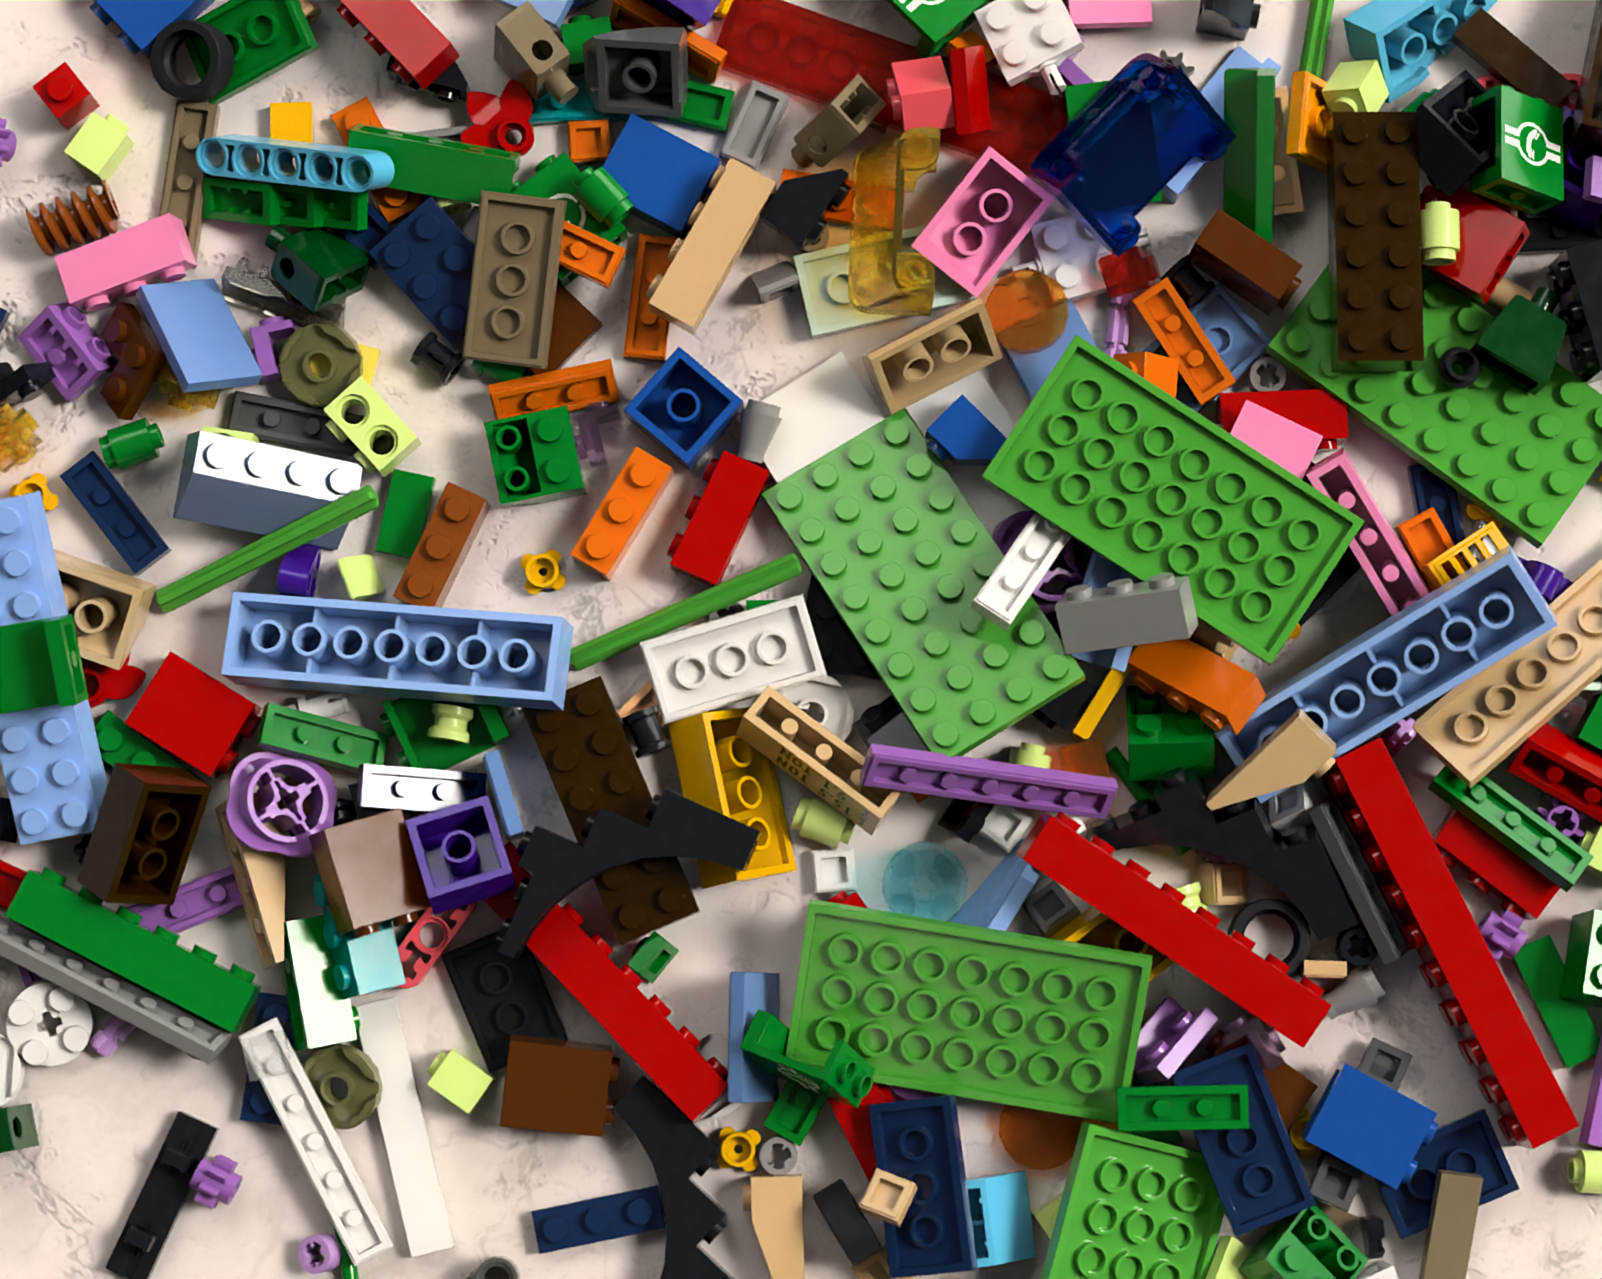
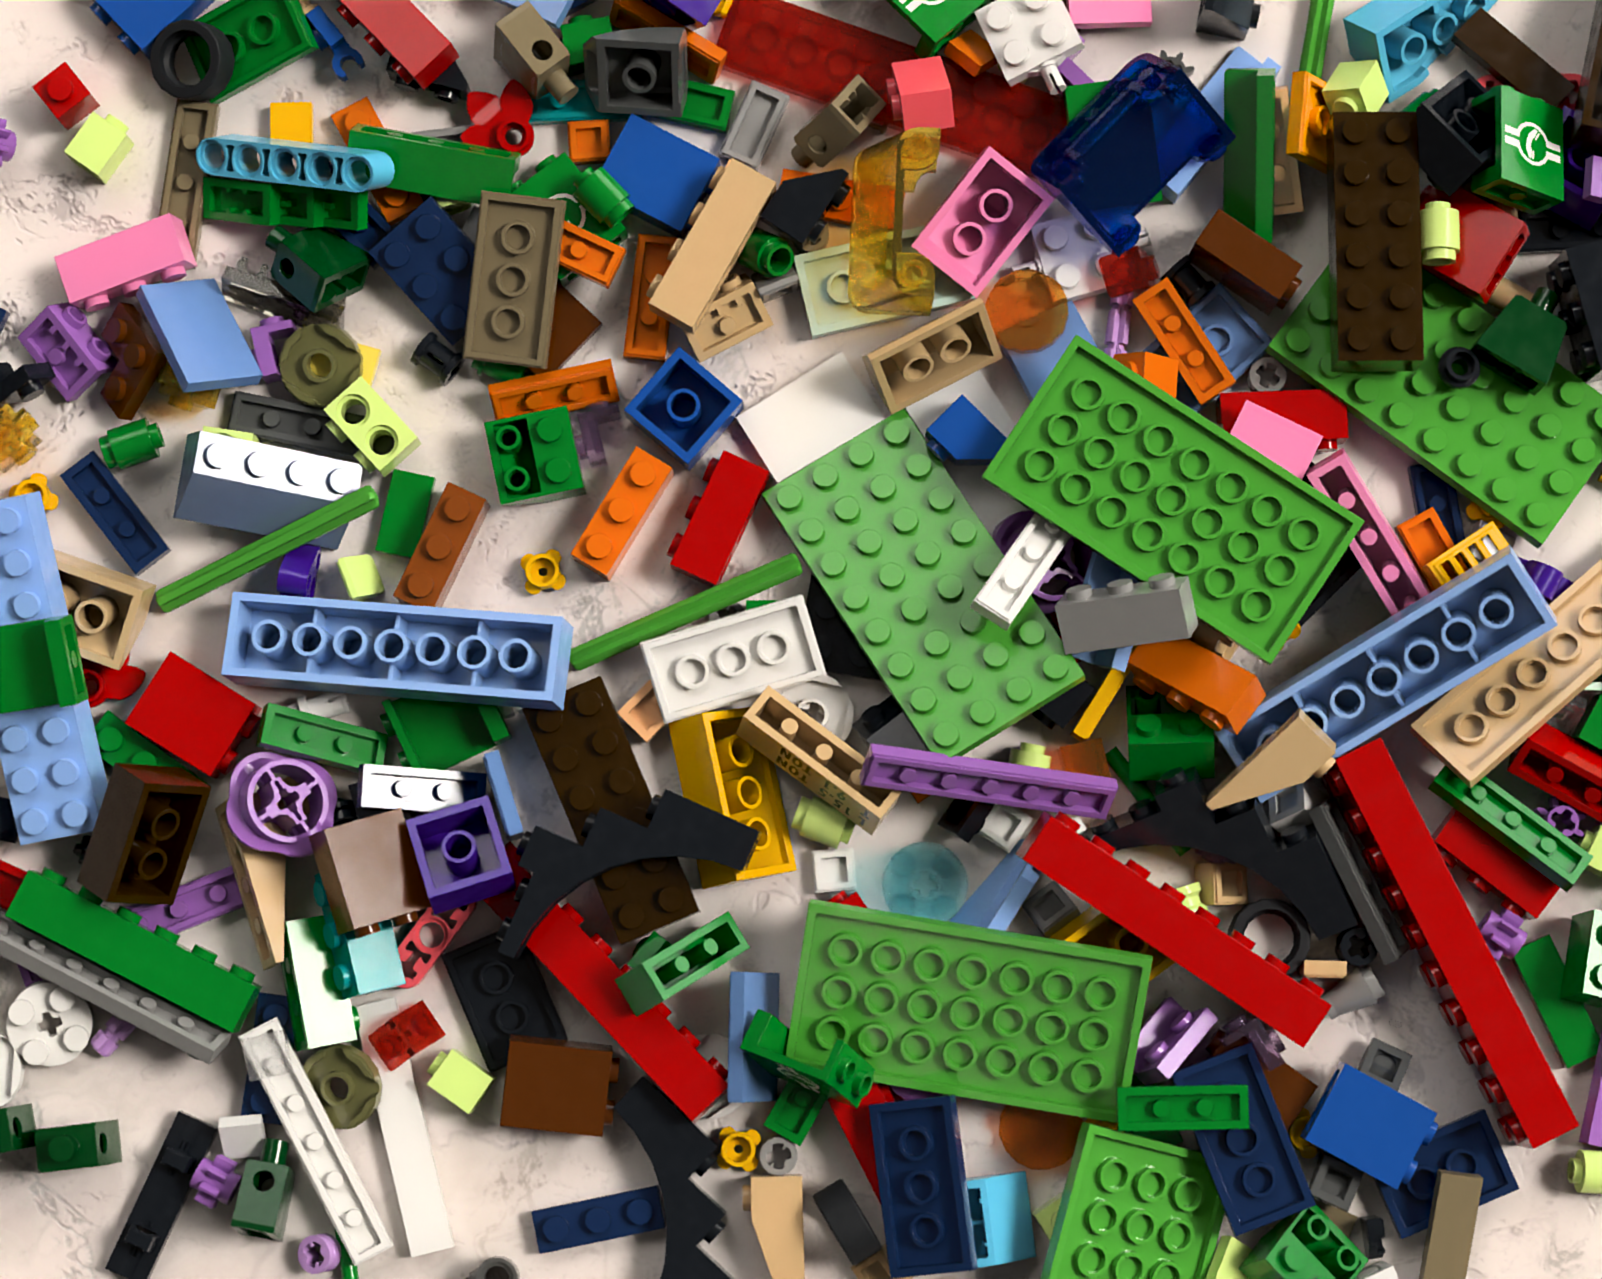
(74, 219): dark orange piece -> none
(77, 1146): none -> dark green torso
(242, 1135): none -> white tile
(265, 1212): none -> dark green torso
(329, 36): none -> blue plate
(406, 1035): none -> clear red bracket
(450, 723): yellowish green wheel -> none
(647, 732): black bush -> none
(682, 964): none -> green brick
(730, 319): none -> tan bracket
(758, 427): light grey cone -> none
(767, 254): none -> green brick
(888, 1197): tan tile -> none
(969, 89): red tile -> none
(1398, 736): lavender axle -> none

